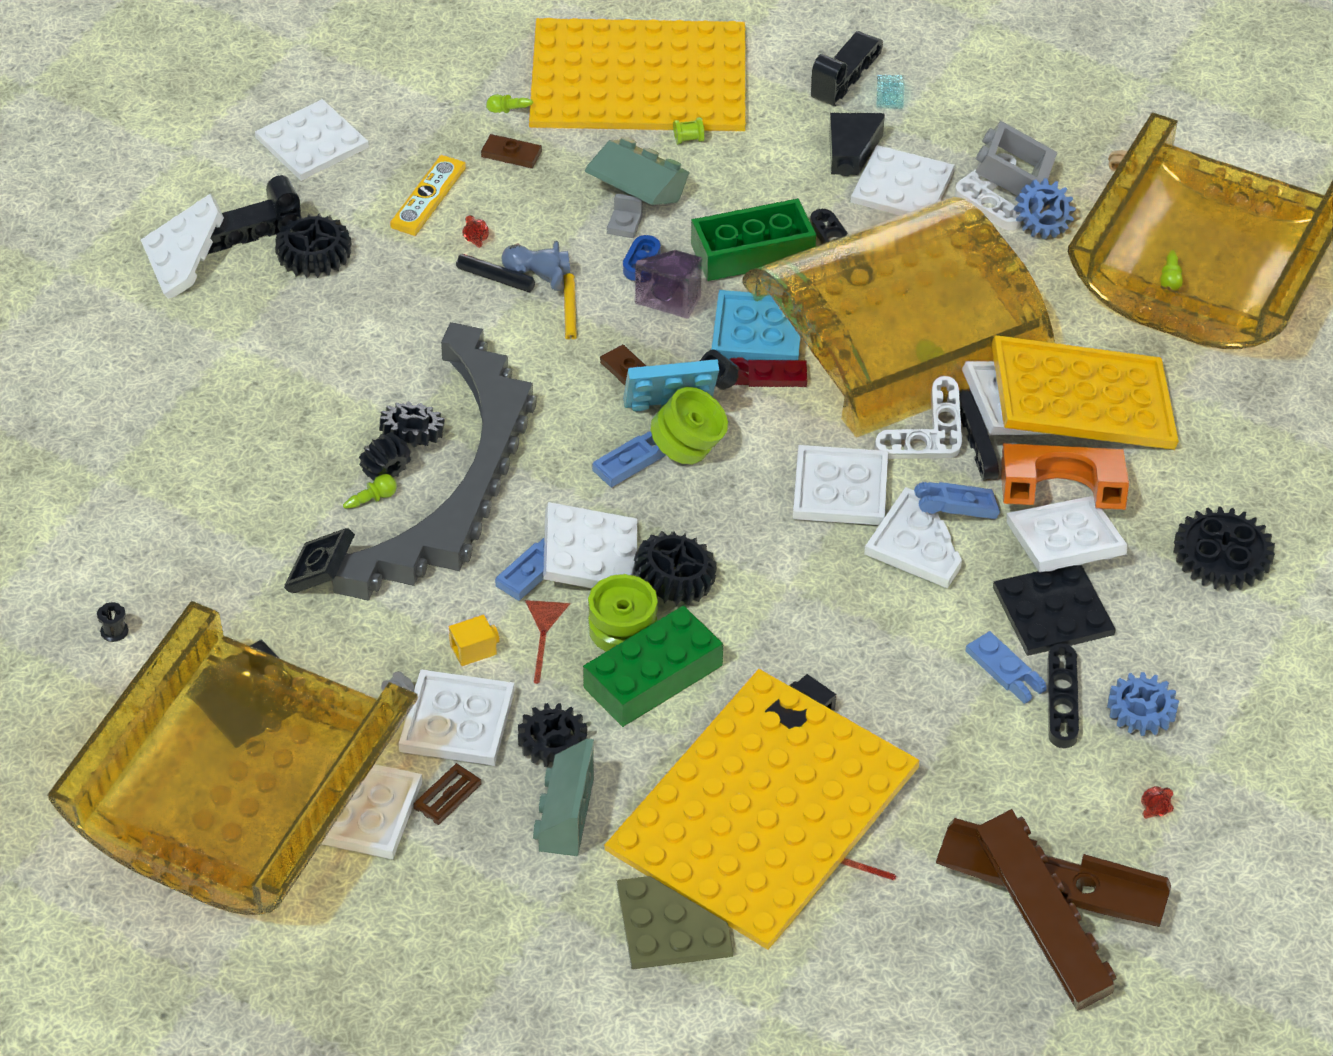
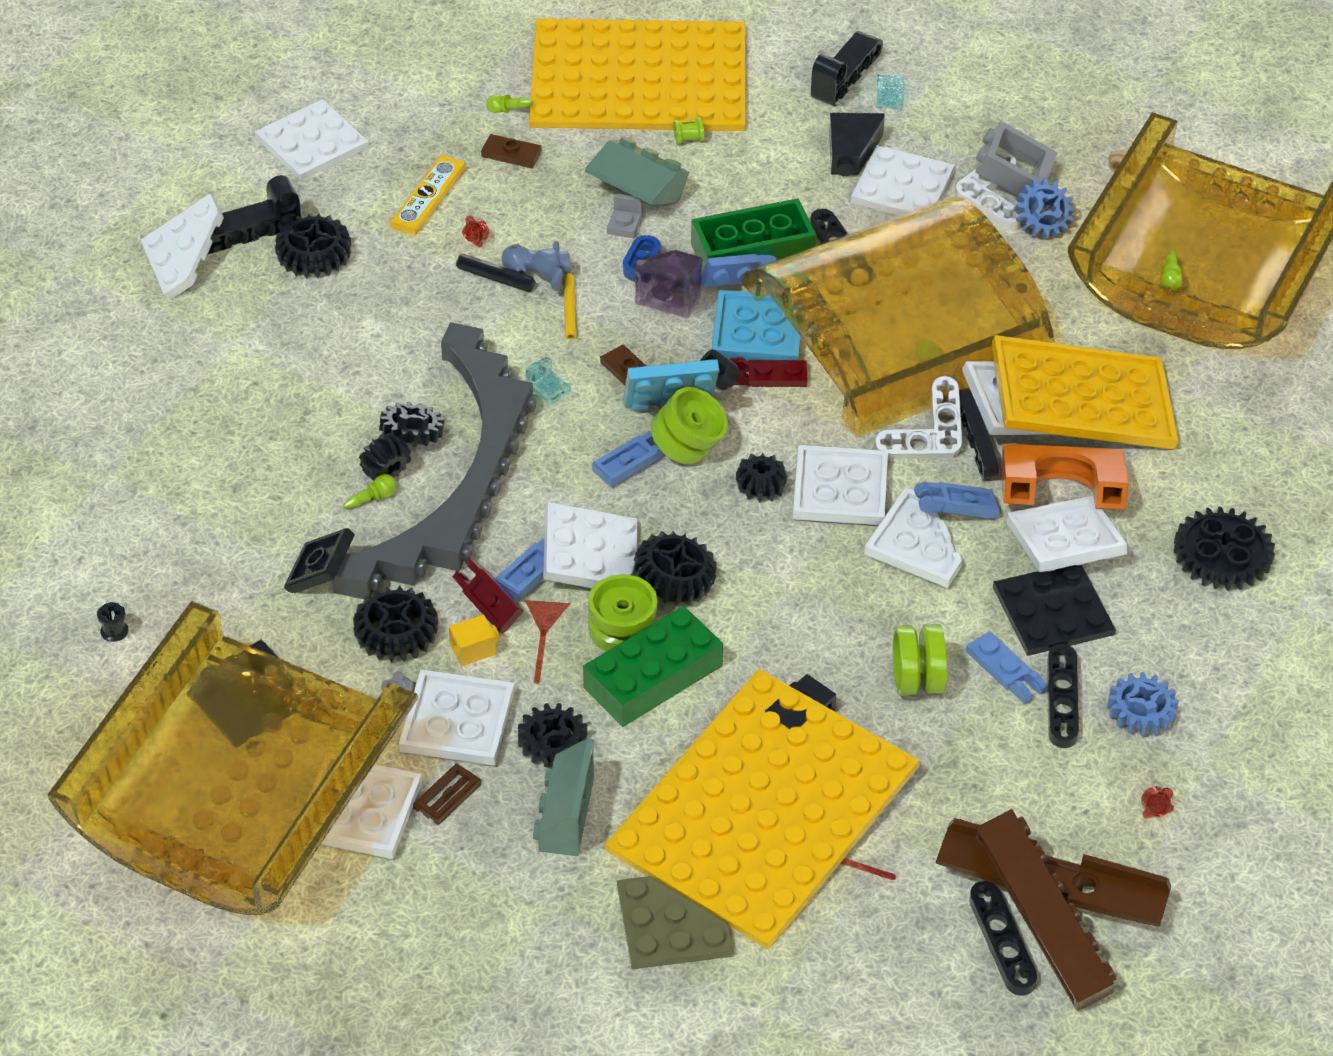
(395, 631): none -> black gear
(489, 596): none -> dark red hinge
(546, 383): none -> clear light blue bracket
(731, 269): none -> medium blue hinge
(761, 477): none -> black gear
(919, 659): none -> lime wheel
(1003, 938): none -> black beam

